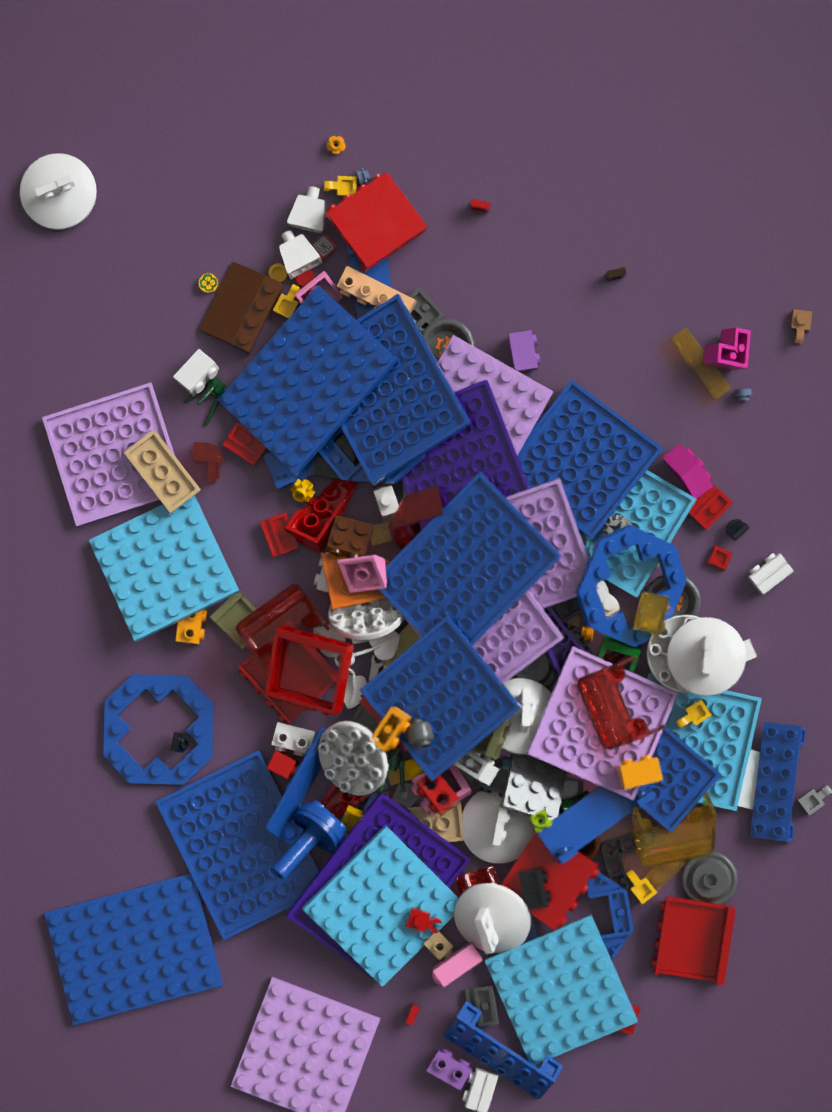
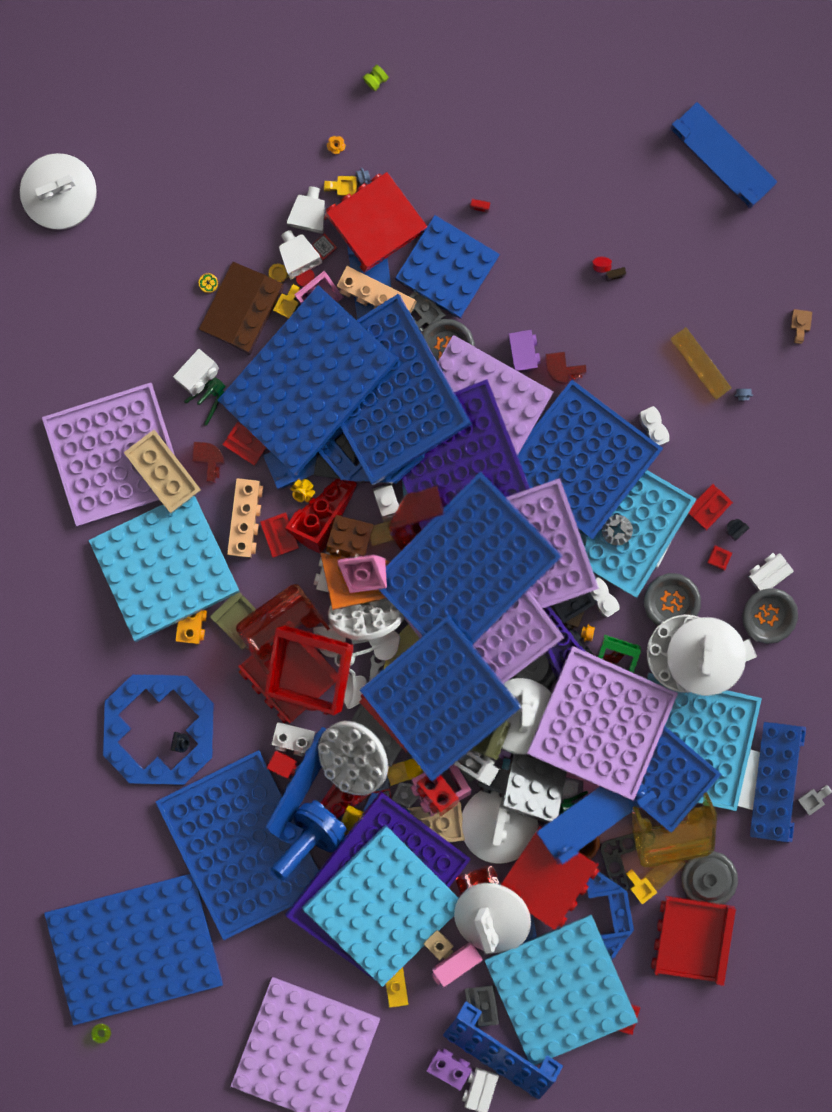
(96, 1037): none -> clear neon green plate
(244, 518): none -> light nougat brick
(375, 78): none -> lime wheel
(391, 728): light orange brick -> none
(394, 762): dark green plant -> none
(397, 990): none -> yellow plate
(412, 1014): red tile -> none
(420, 734): dark grey head -> none
(420, 920): red plate -> none
(447, 266): none -> blue plate
(534, 888): black bracket -> none
(542, 815): lime plate -> none
(559, 371): none -> clear red brick
(598, 570): blue plate -> none
(602, 264): none -> red tile
(608, 708): clear red windscreen -> none
(639, 772): light orange brick -> none
(651, 422): none -> white brick
(651, 613): clear yellow brick -> none
(688, 470): dark pink brick -> none
(696, 713): yellow plate -> none
(723, 155): none -> blue bracket
(731, 352): dark pink brick -> none
(770, 616): none -> dark grey piece

